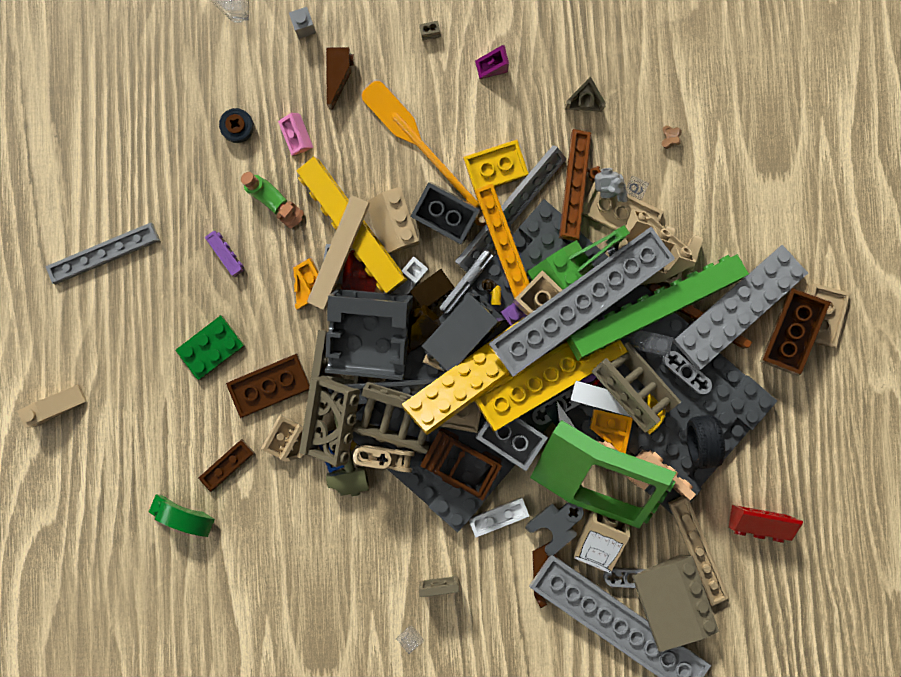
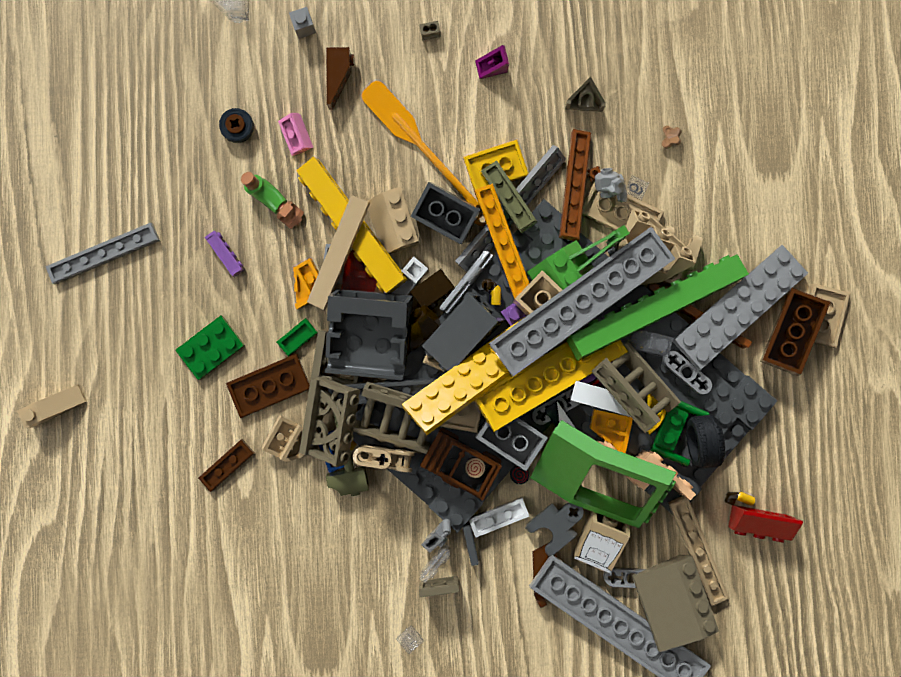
(181, 518): green arch -> none
(297, 337): none -> green tile
(431, 568): none -> clear plate
(438, 536): none -> light grey piece
(470, 544): none -> dark grey tile
(475, 467): none -> tan tile
(509, 197): none -> olive tile
(519, 475): none -> black tile
(671, 430): none -> green plate
(731, 497): none -> arm

